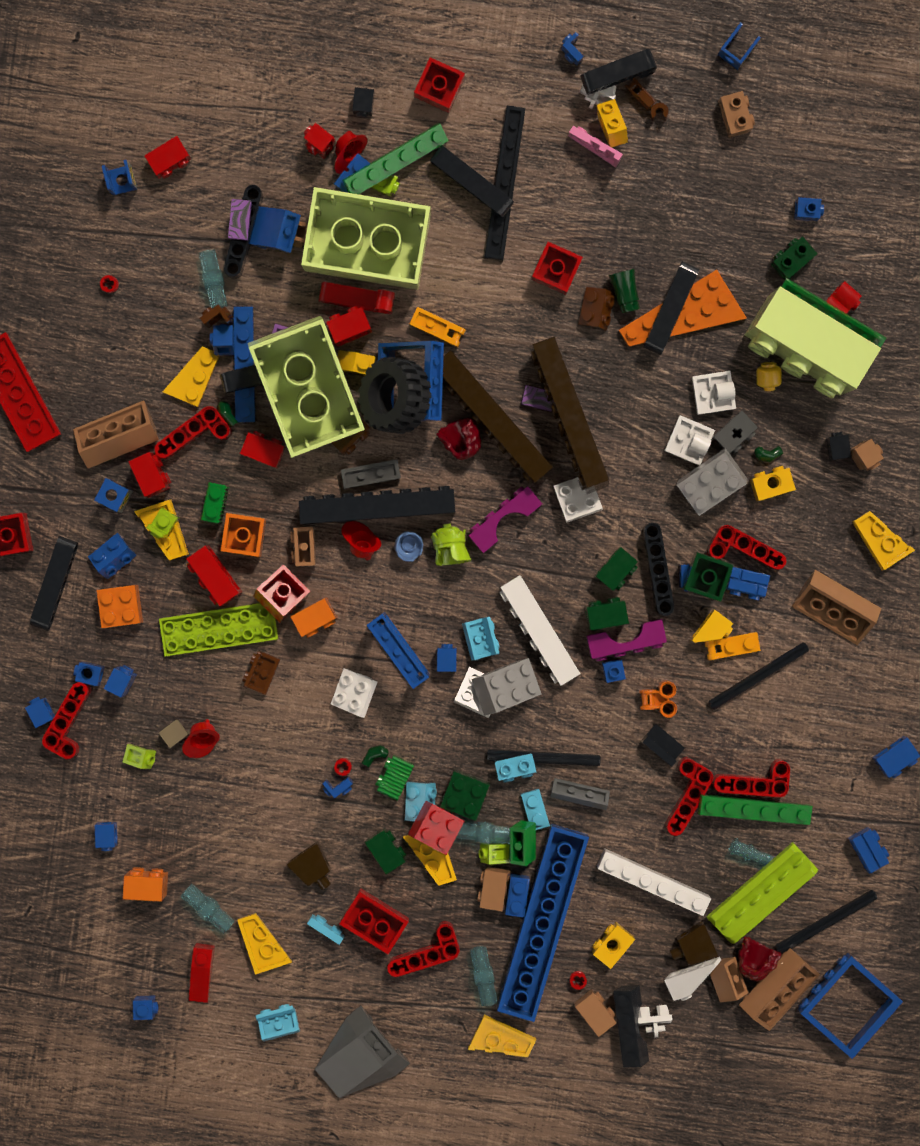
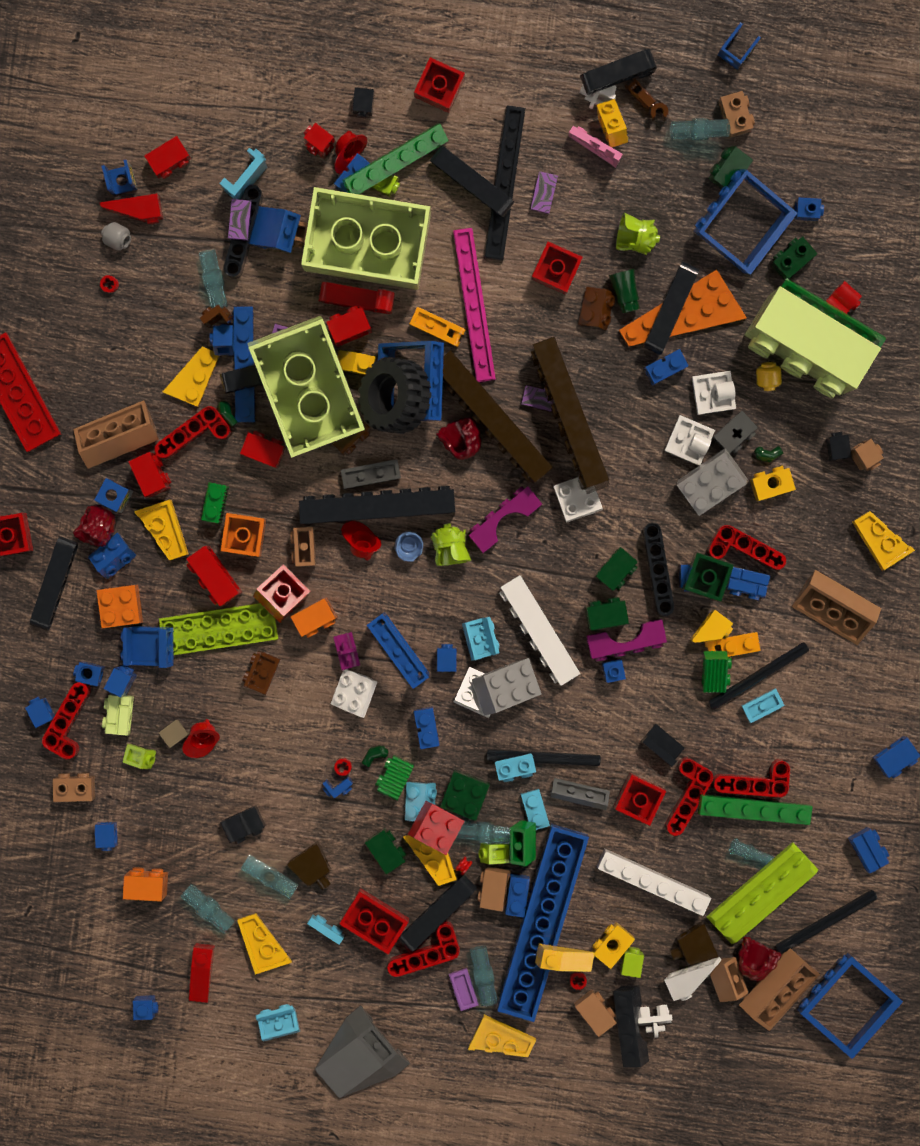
(73, 788): none -> medium nougat brick
(96, 526): none -> dark red hair
(116, 236): none -> light grey head
(118, 714): none -> yellowish green brick
(141, 208): none -> red slope
(147, 646): none -> blue panel
(162, 524): lime bracket -> none
(243, 824): none -> black brick
(249, 176): none -> medium azure panel
(258, 869): none -> clear light blue piece
(346, 650): none -> magenta hips
(426, 721): none -> blue piece
(437, 913): none -> black beam
(463, 865): none -> red bush
(463, 989): none -> medium lavender tile
(474, 305): none -> dark pink tile
(544, 192): none -> tile
(564, 958): none -> yellow slope
(571, 53): blue bracket -> none
(632, 962): none -> lime brick
(636, 234): none -> lime hat
(639, 799): none -> red brick
(658, 699): orange piece -> none
(661, 370): none -> blue piece
(700, 129): none -> clear light blue piece
(715, 671): none -> green brick
(731, 161): none -> dark green brick
(762, 705): none -> medium azure plate
(769, 238): none -> blue window

